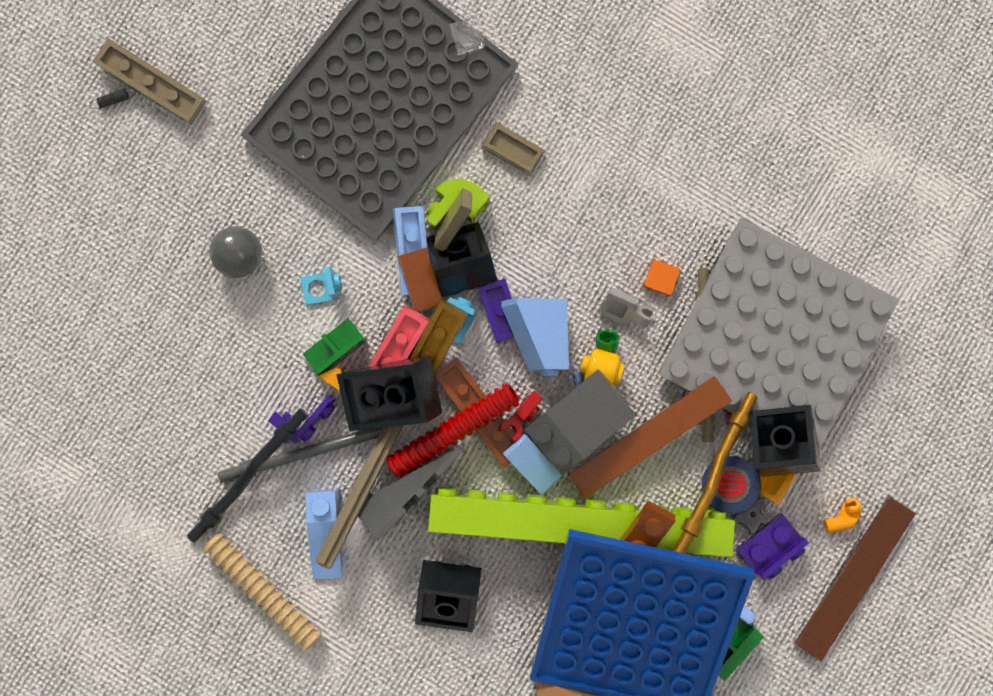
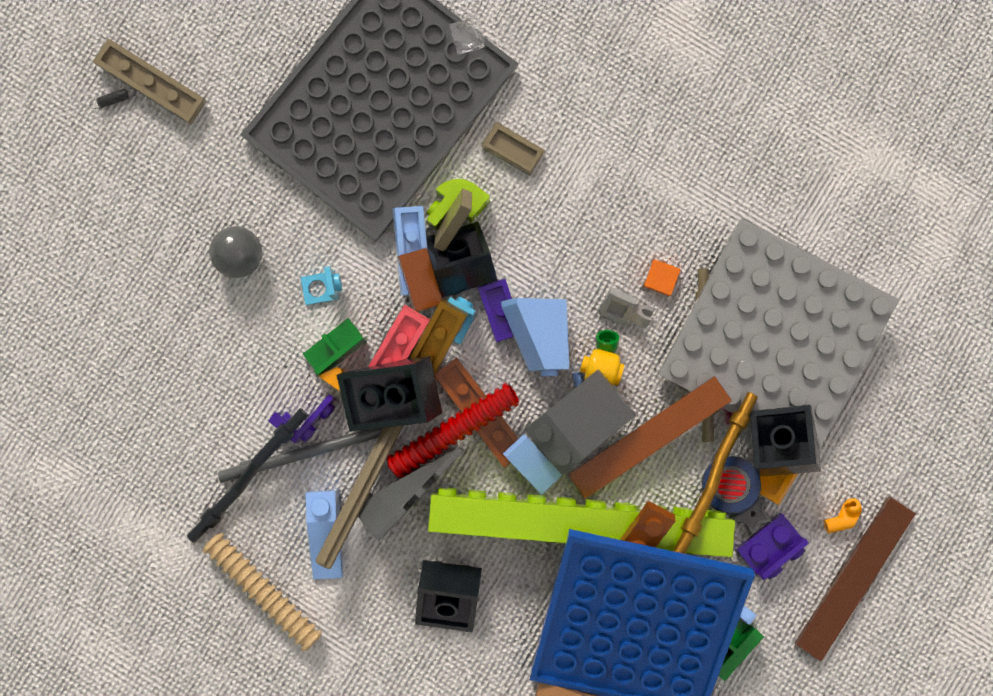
(526, 410): red plate -> none

